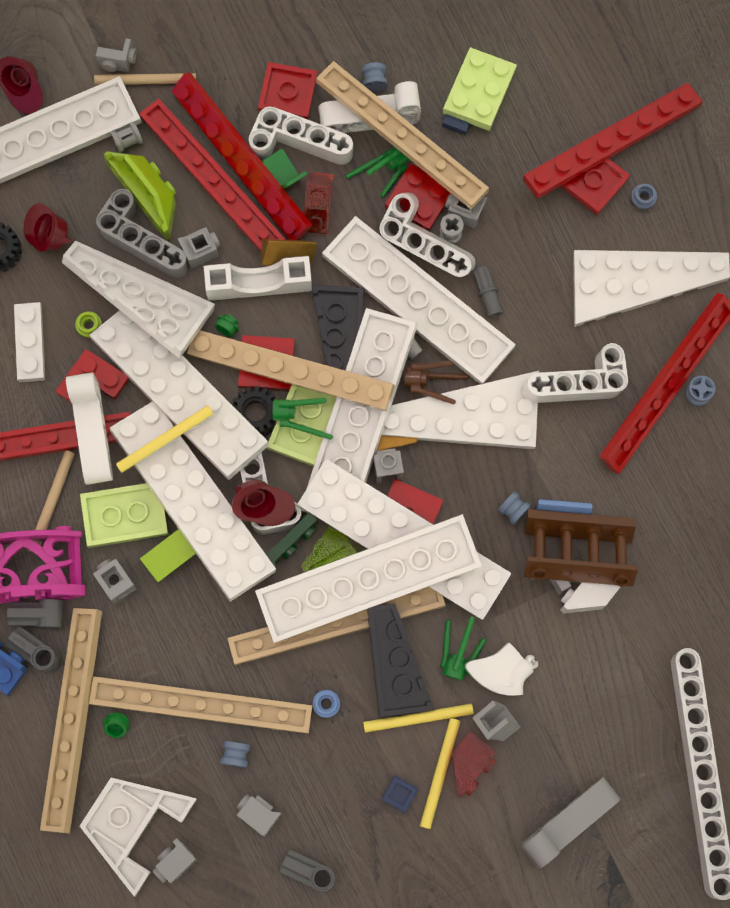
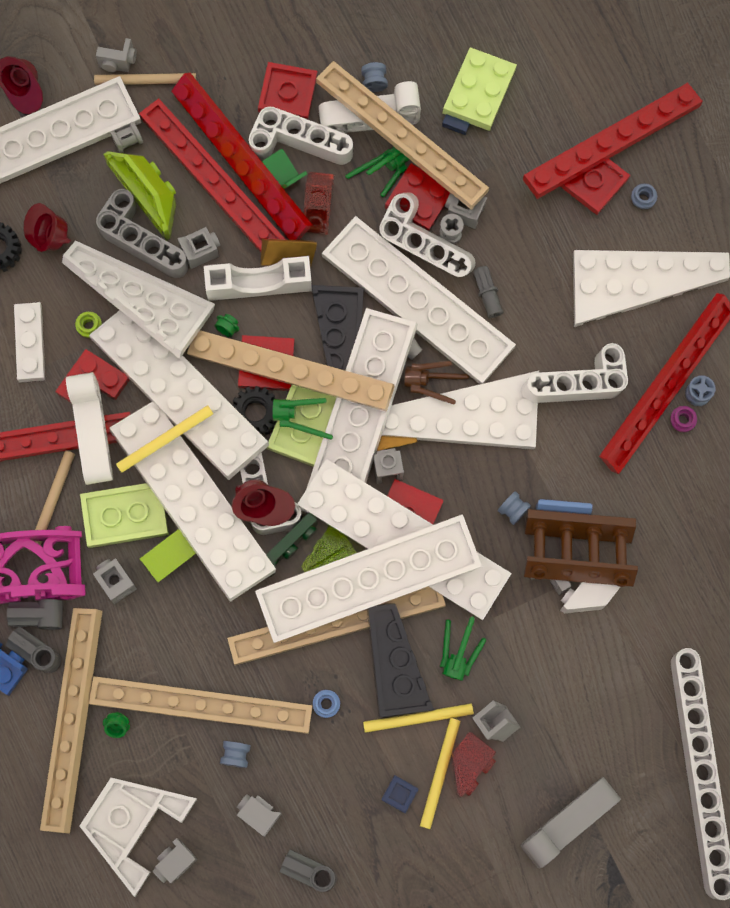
(502, 671): white arm -> none
(685, 411): none -> magenta plate

